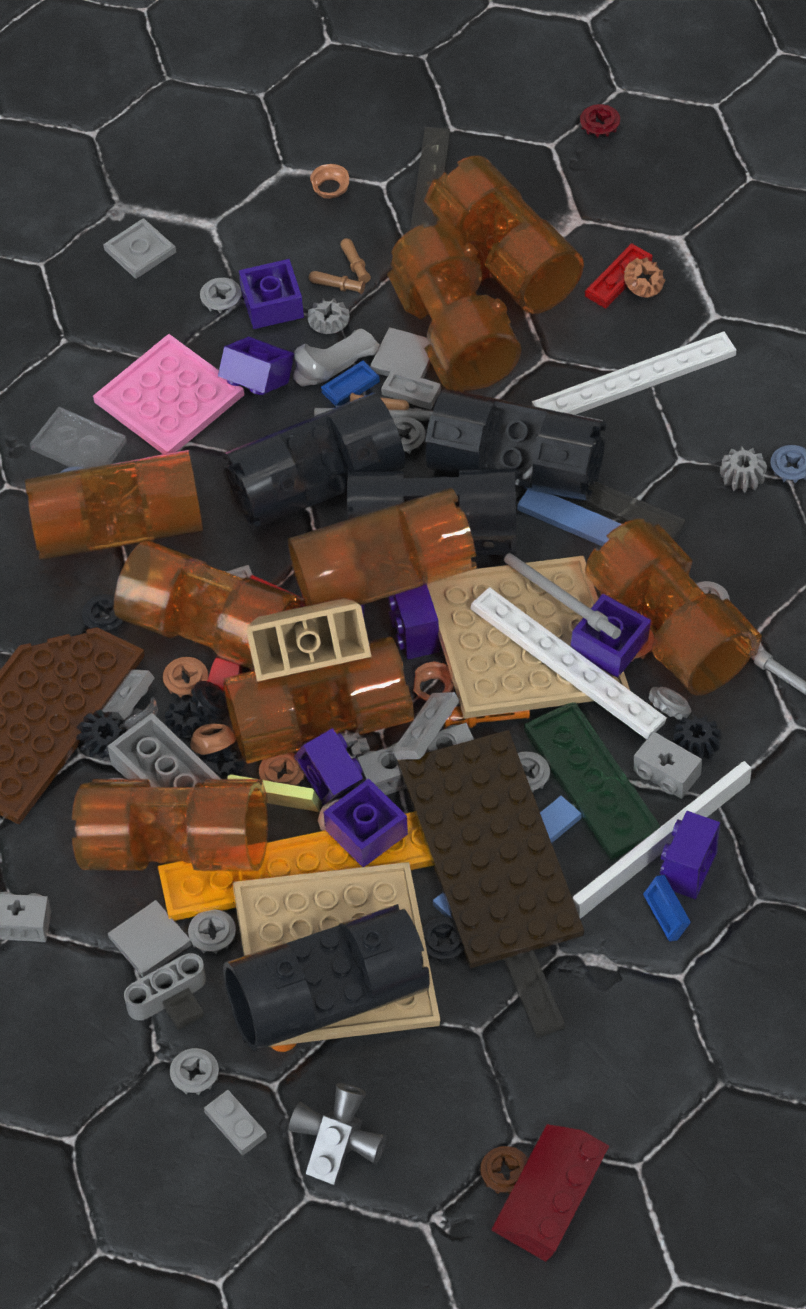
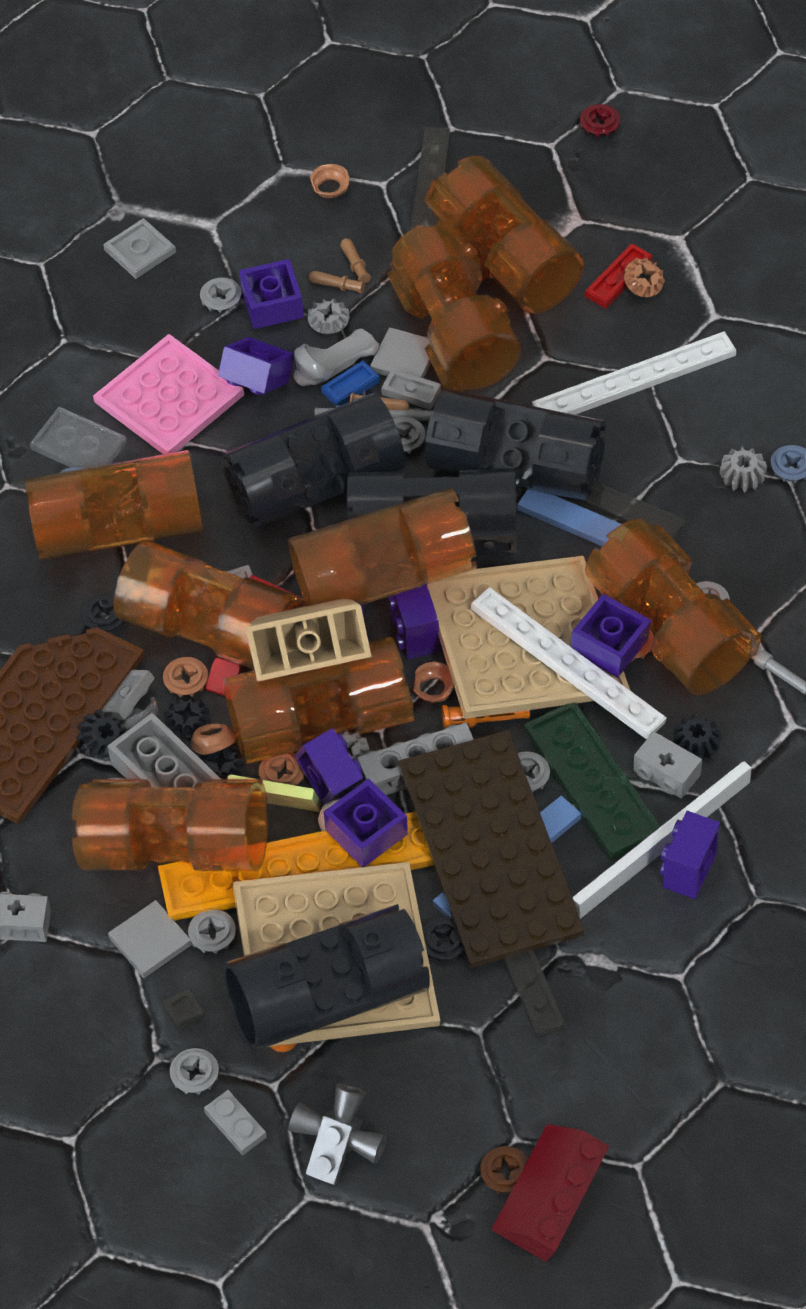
(170, 974): light grey beam -> none
(206, 692): black gear -> none
(426, 726): light grey plate -> none
(595, 618): light grey bar -> none
(666, 908): blue tile -> none
(669, 702): light grey gear -> none

